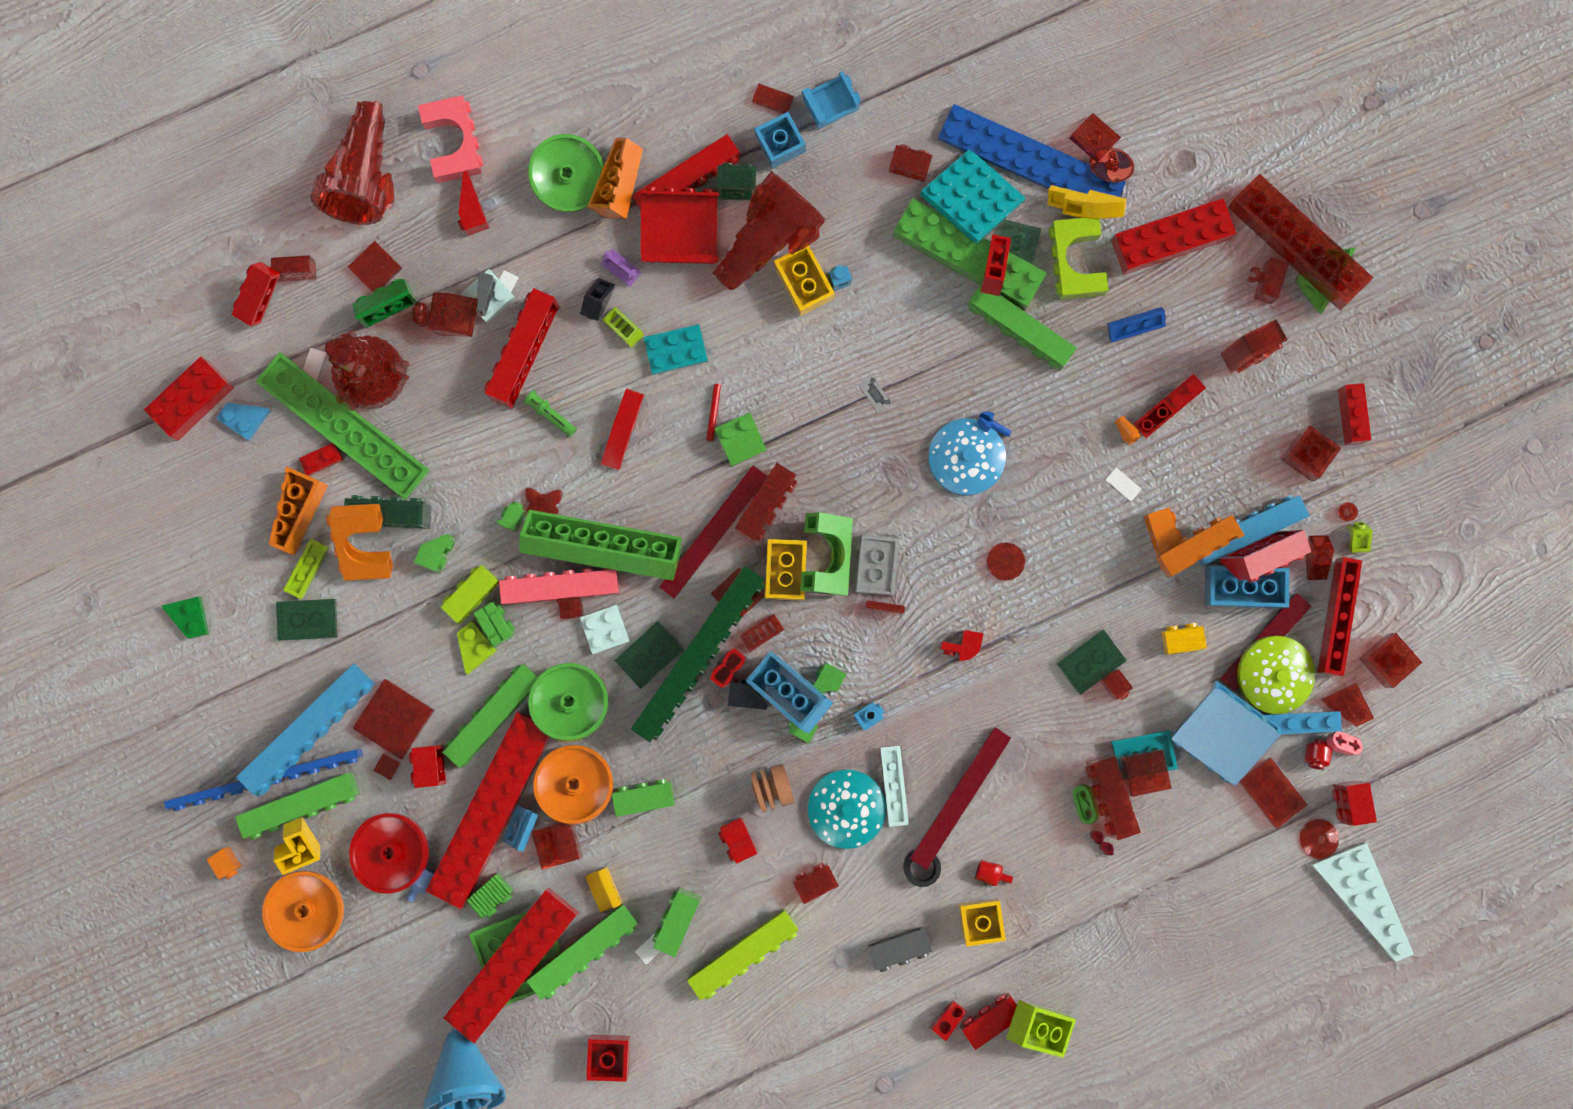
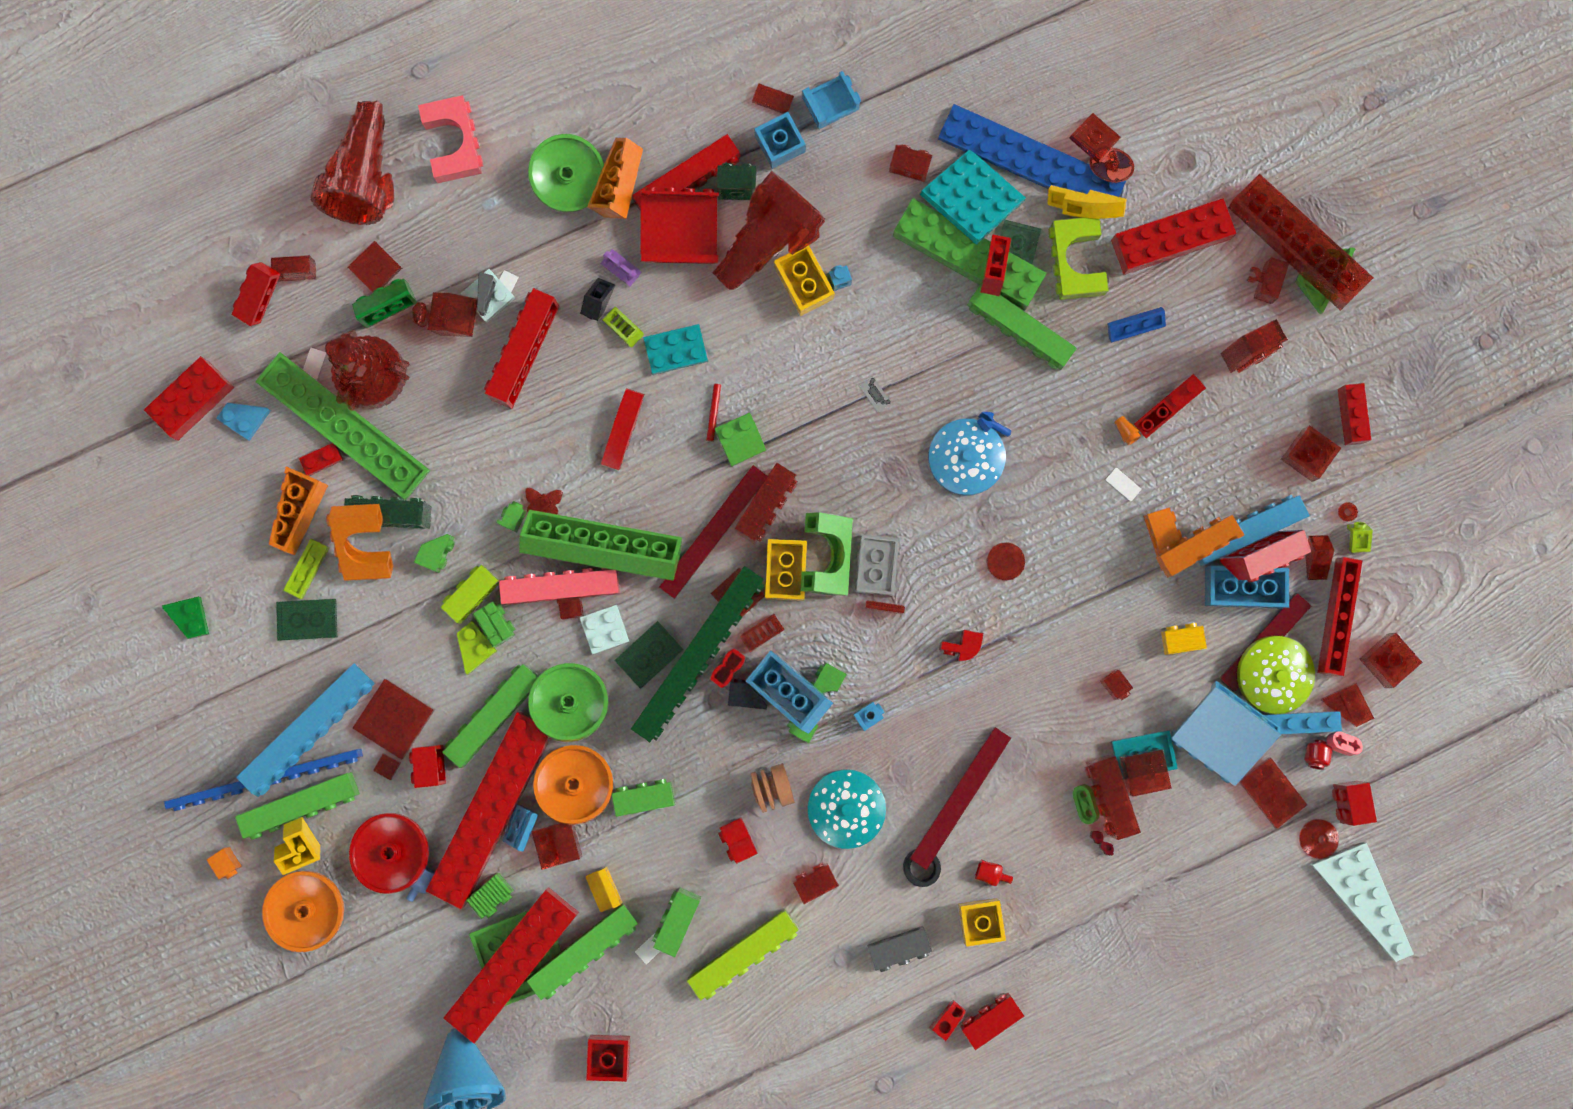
(470, 209): red slope -> none
(541, 409): bright green pin -> none
(894, 786): light aqua plate -> none
(1041, 1028): lime brick -> none
(1091, 662): clear green tile -> none

